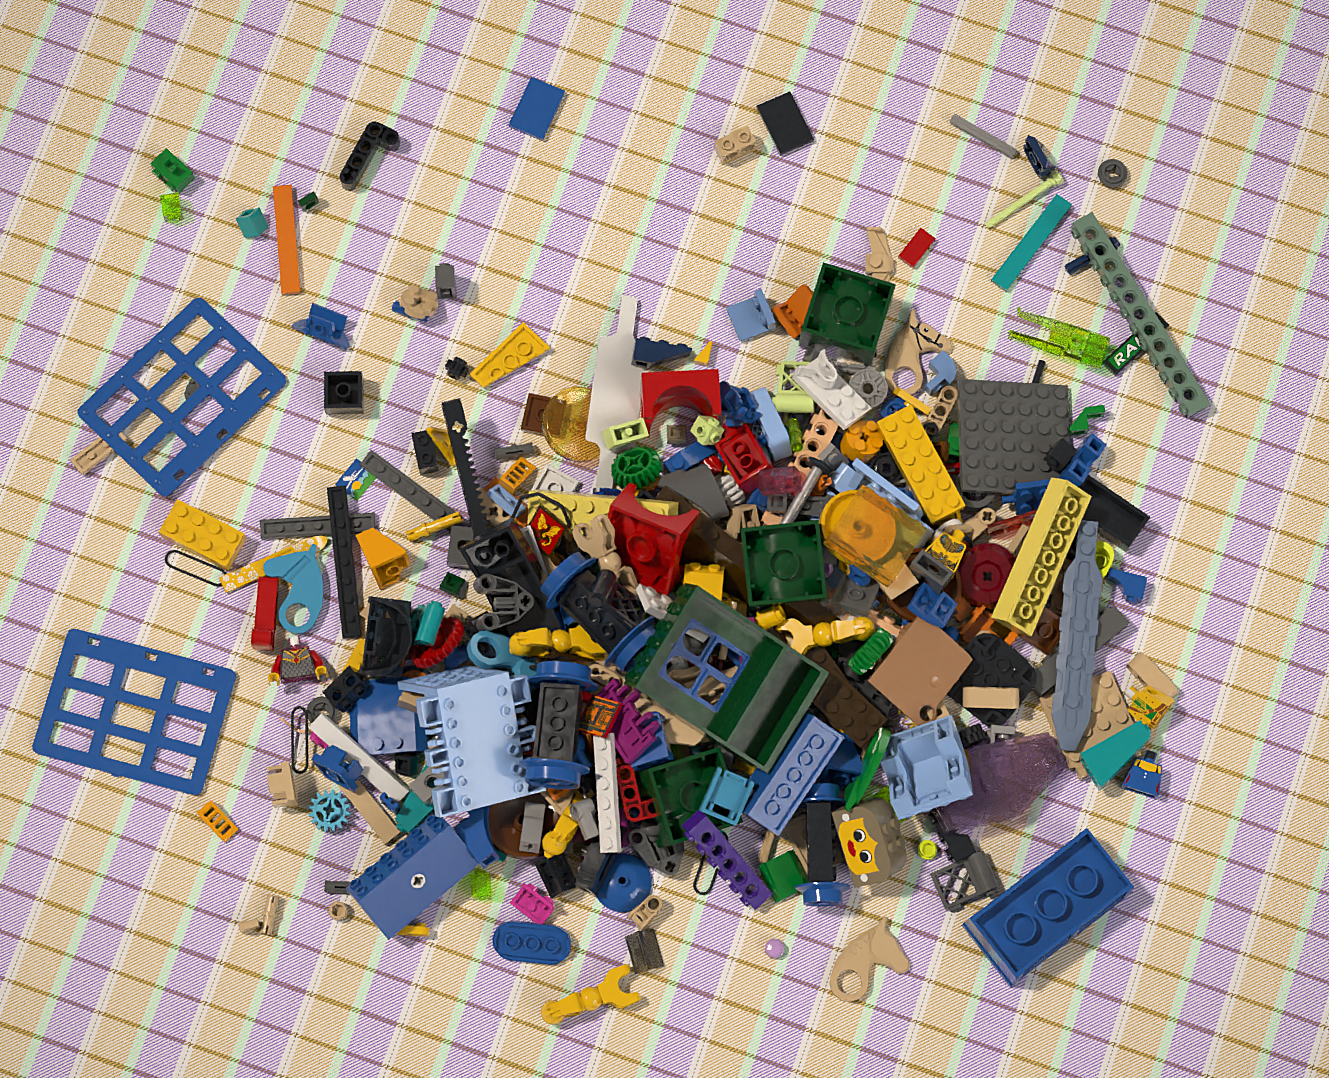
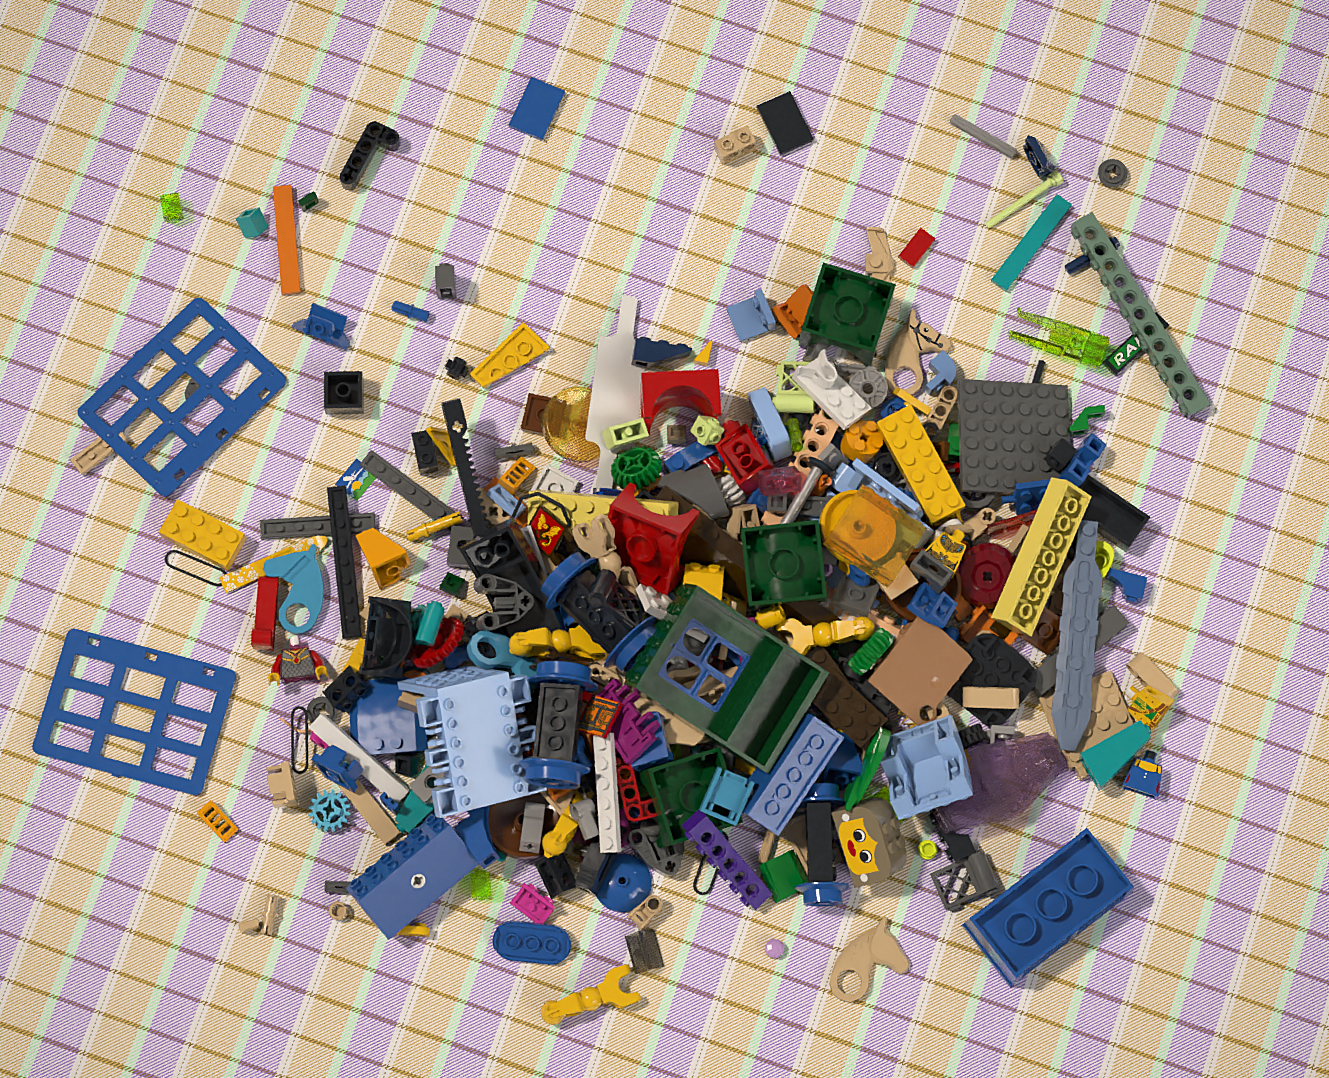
(172, 171): green brick -> none
(427, 300): tan plate -> none
(737, 405): blue piece -> none

